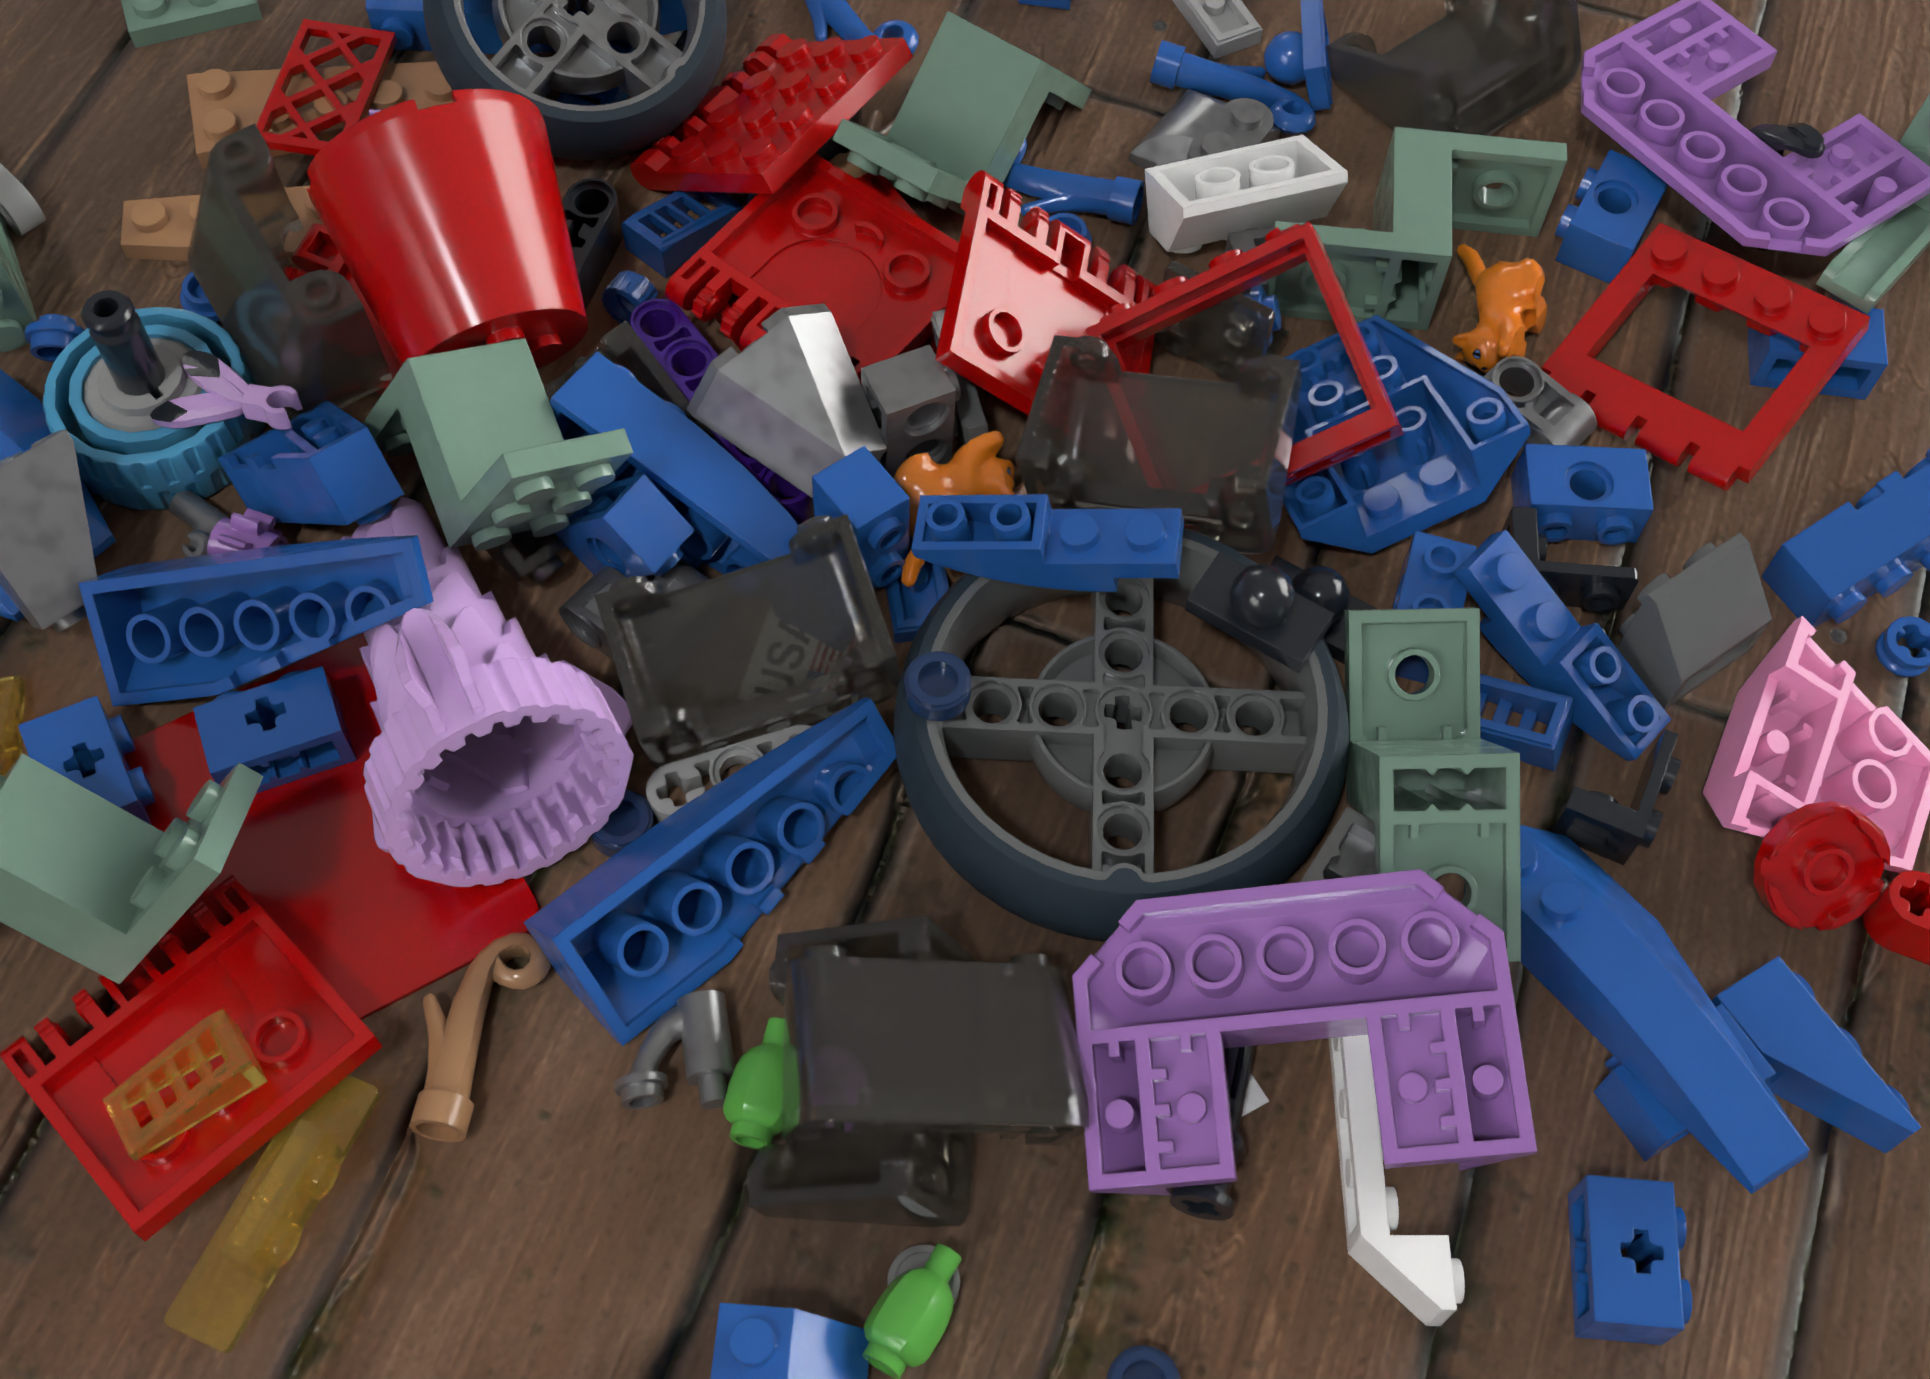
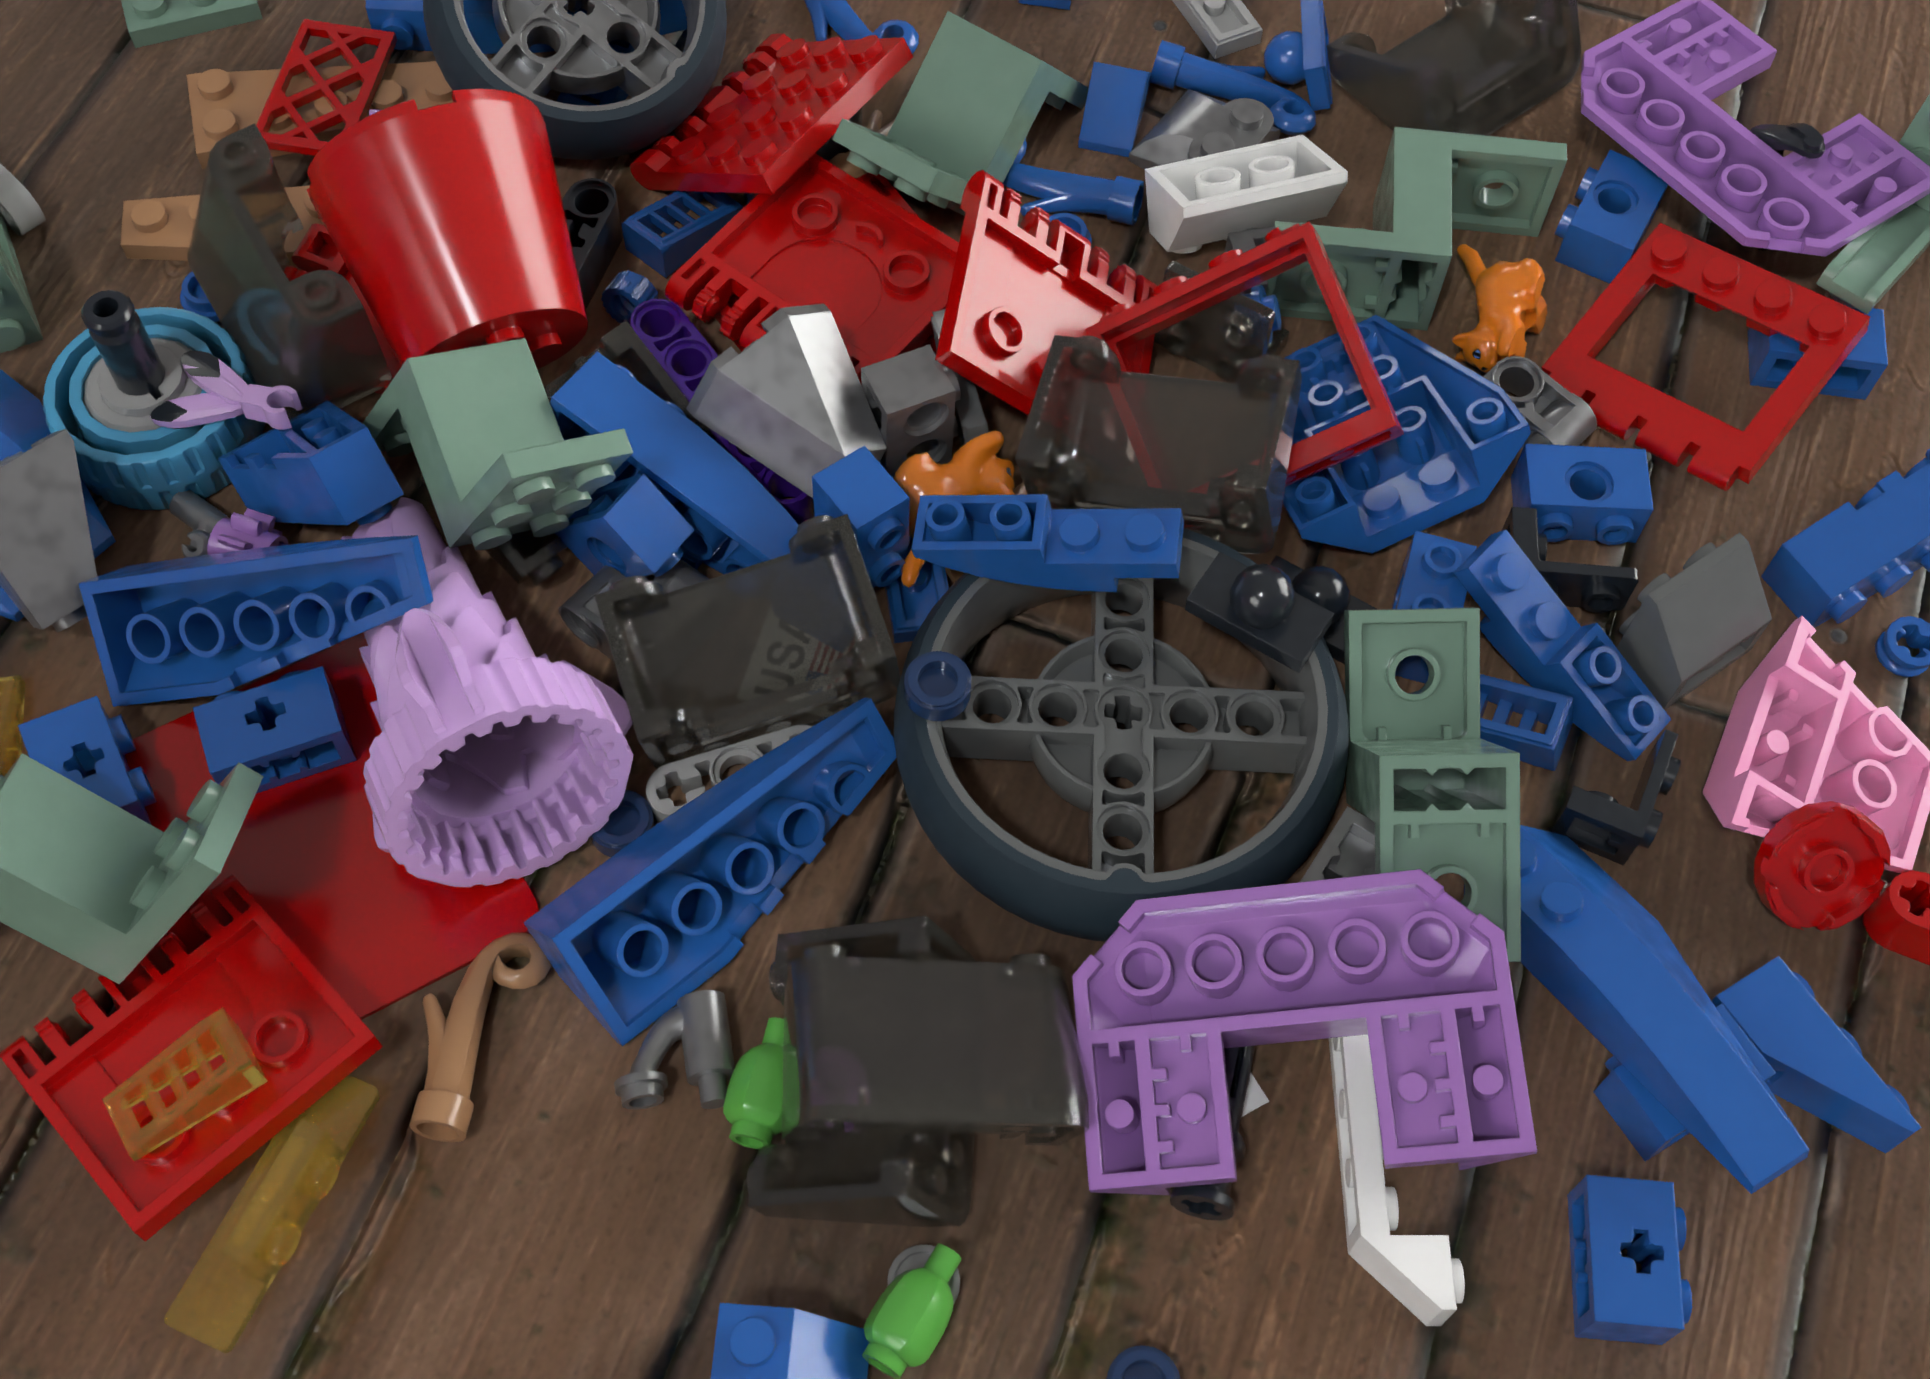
(51, 335): blue plate -> none
(1113, 109): none -> blue slope

